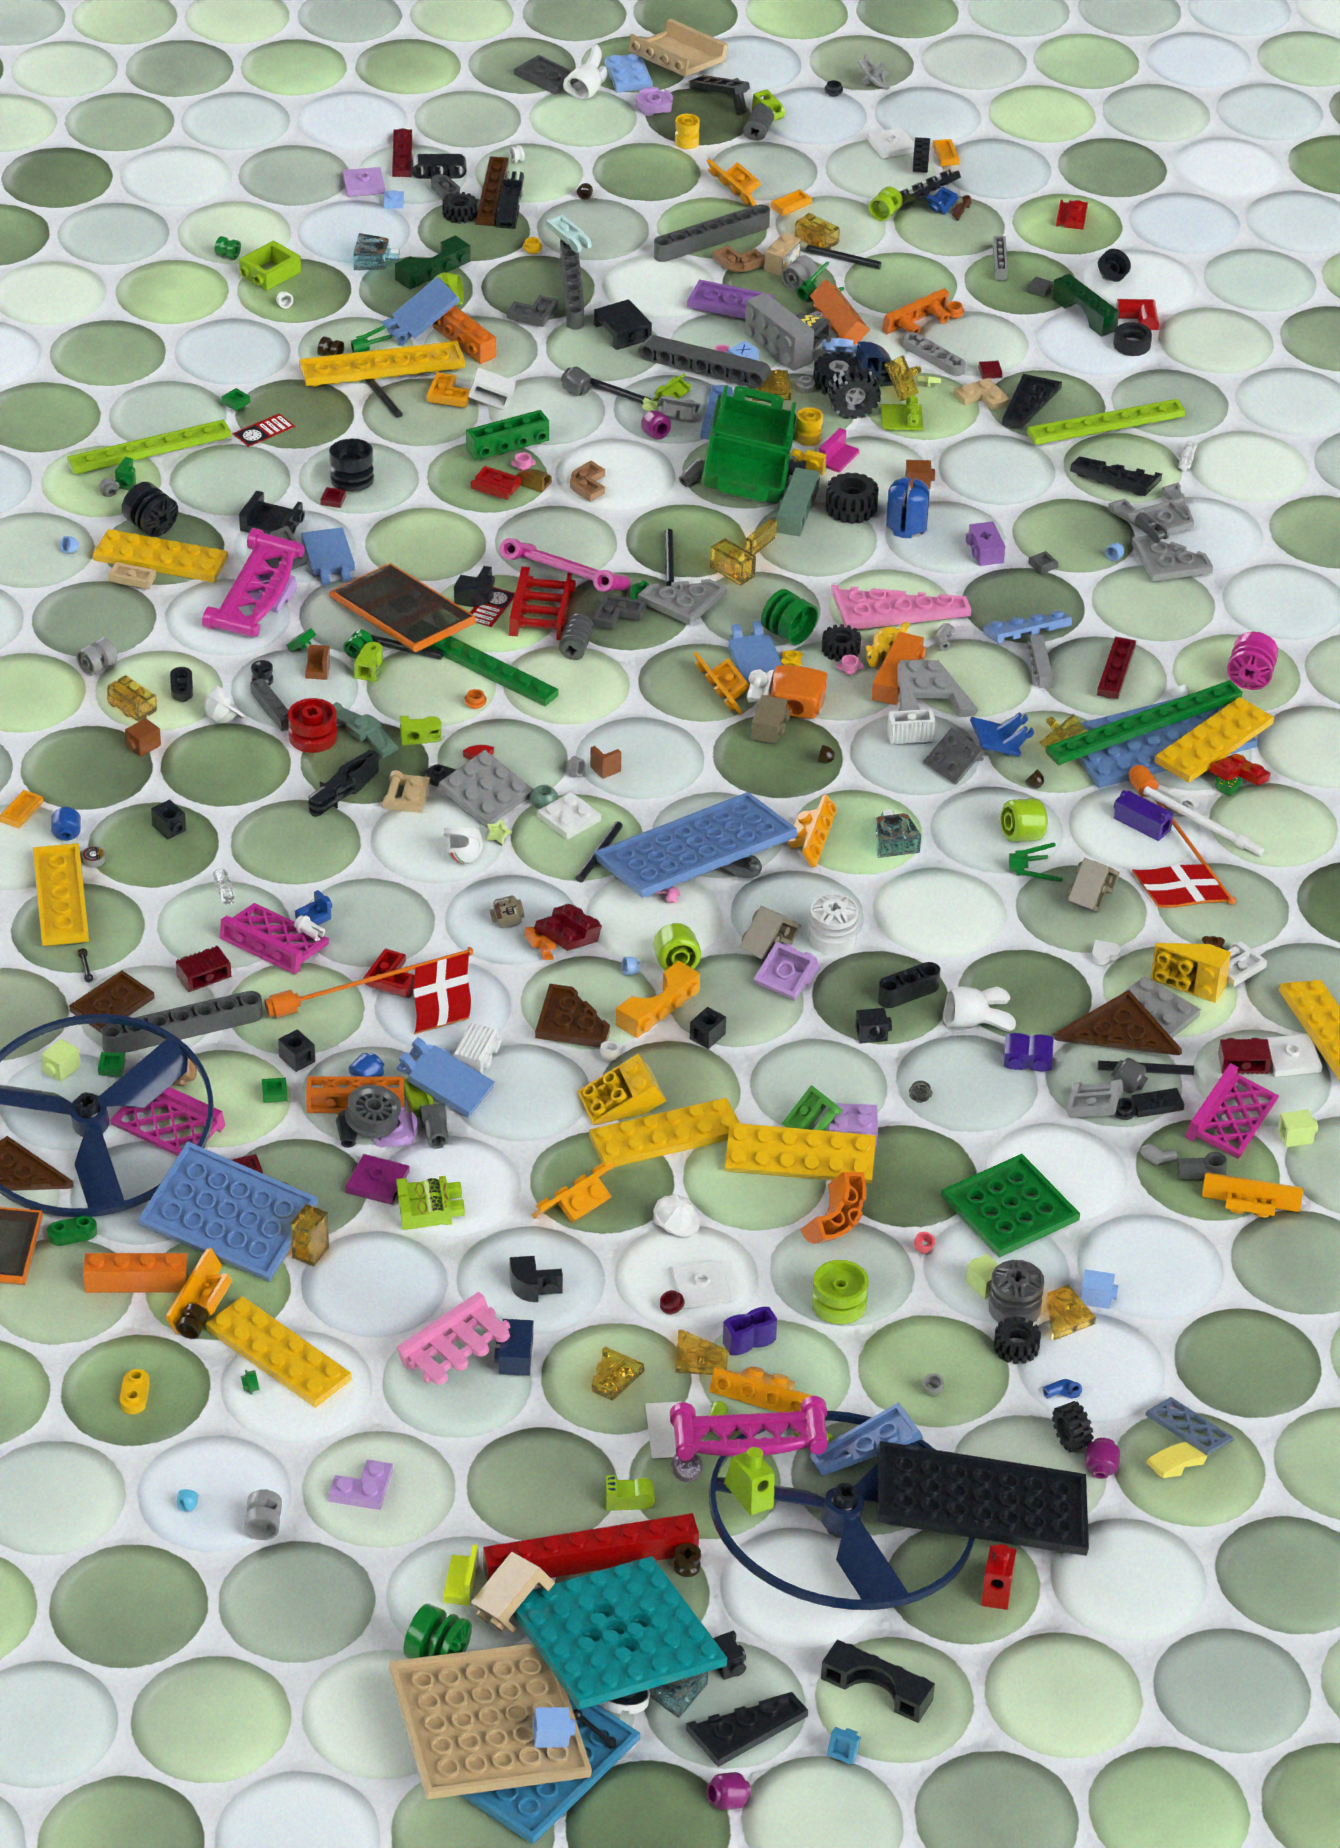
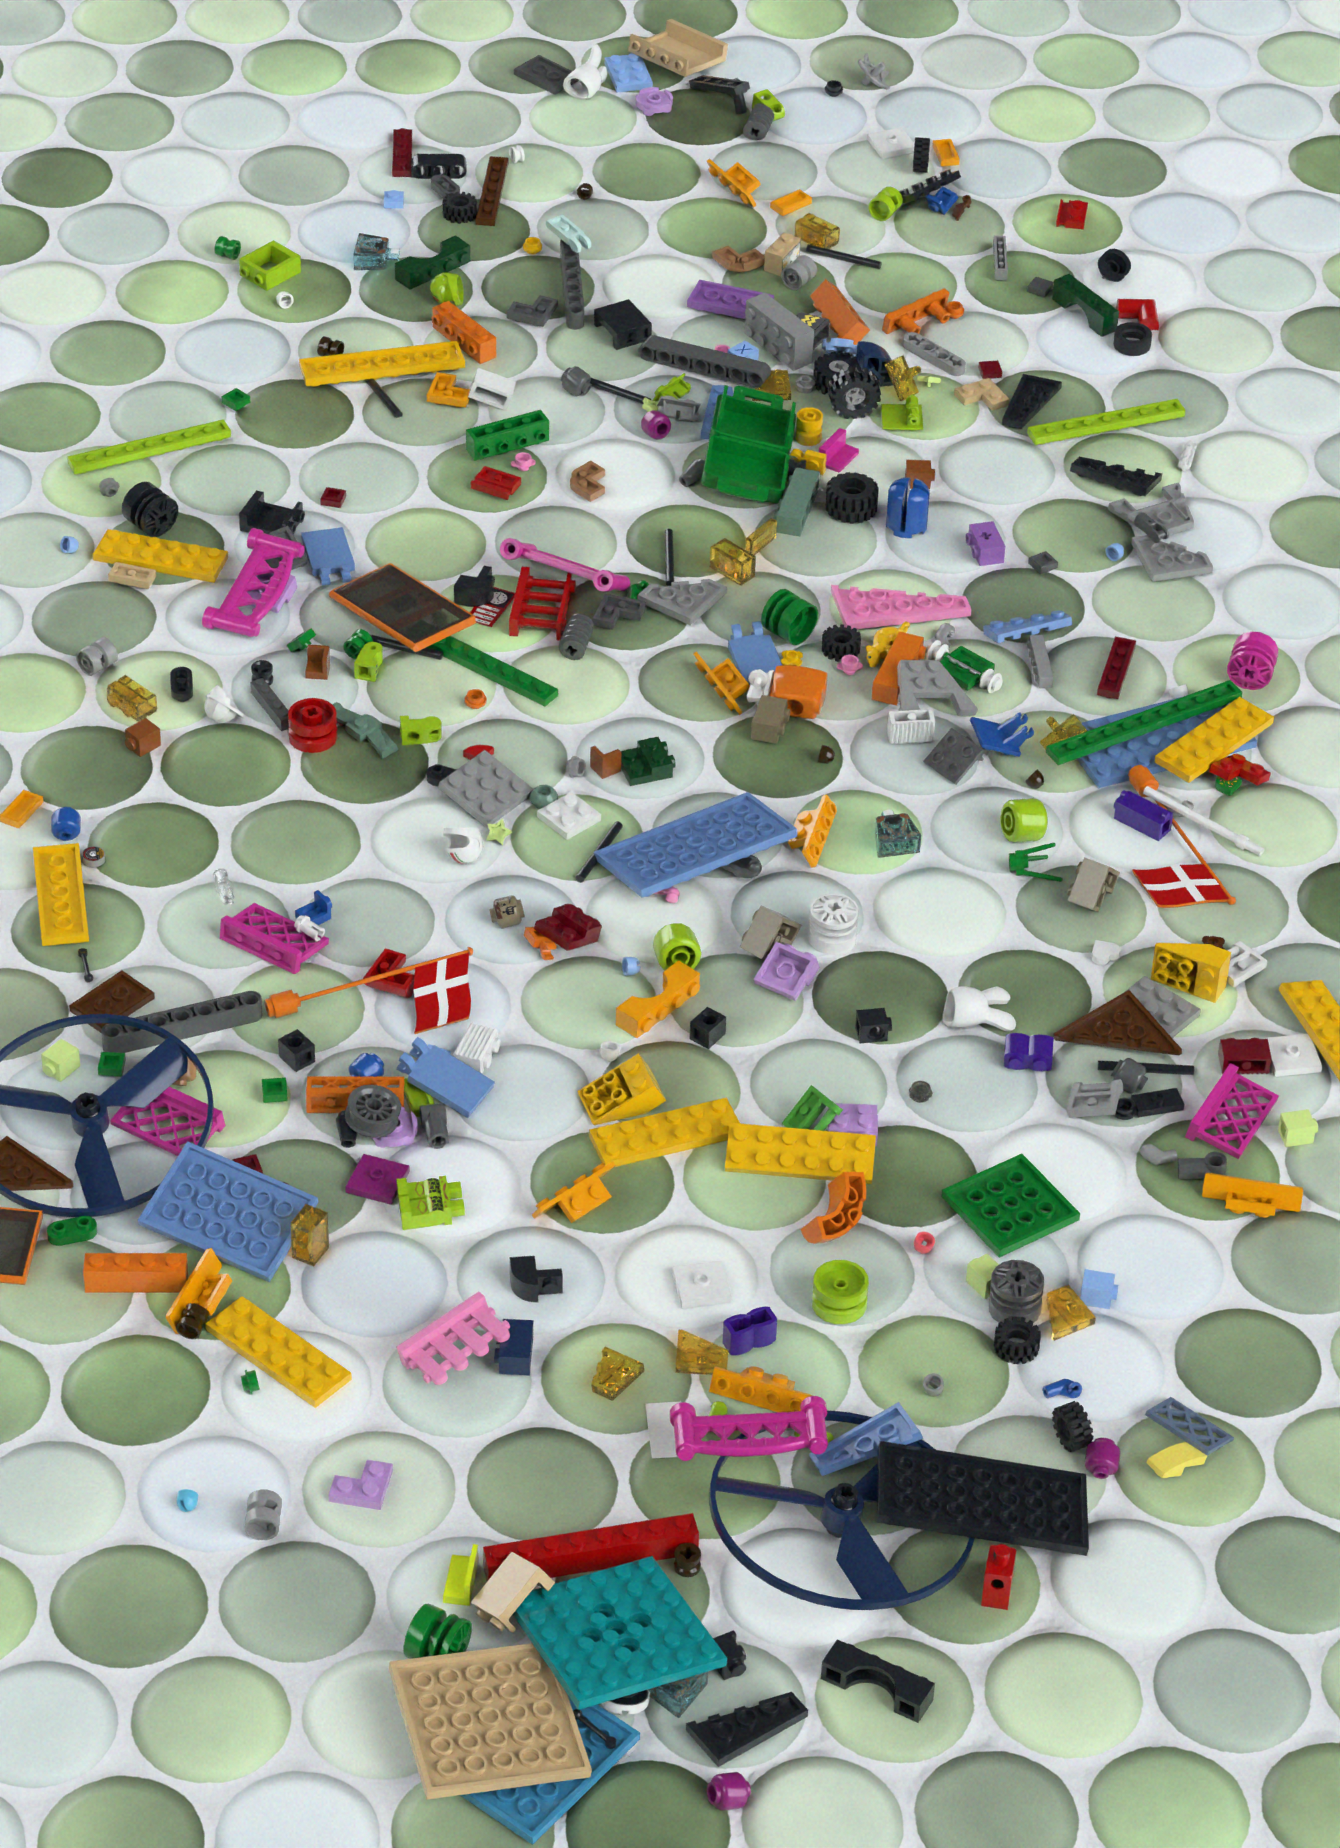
(125, 474): green bracket -> none
(134, 1391): yellow plate -> none
(168, 819): black brick -> none
(203, 968): dark red brick -> none
(264, 430): sticker -> none
(346, 781): black arm -> none
(351, 464): black wheel -> none
(362, 344): green plant -> none
(363, 181): lavender plate -> none
(414, 792): tan plate -> none
(421, 311): medium blue tile -> none
(509, 201): black arm -> none
(535, 479): pearl gold brick -> none
(552, 1727): light blue brick -> none
(570, 1019): reddish brown plate -> none
(629, 1494): lime leg -> none
(647, 762): none -> dark green plate
(671, 1302): dark red plate -> none
(676, 1215): white piece -> none
(687, 131): yellow wheel -> none
(687, 1470): hat -> none
(711, 233): dark grey beam -> none
(751, 1481): lime torso -> none
(806, 289): green plant -> none
(844, 1745): dark azure tile -> none
(909, 985): black beam -> none
(966, 667): none -> plate

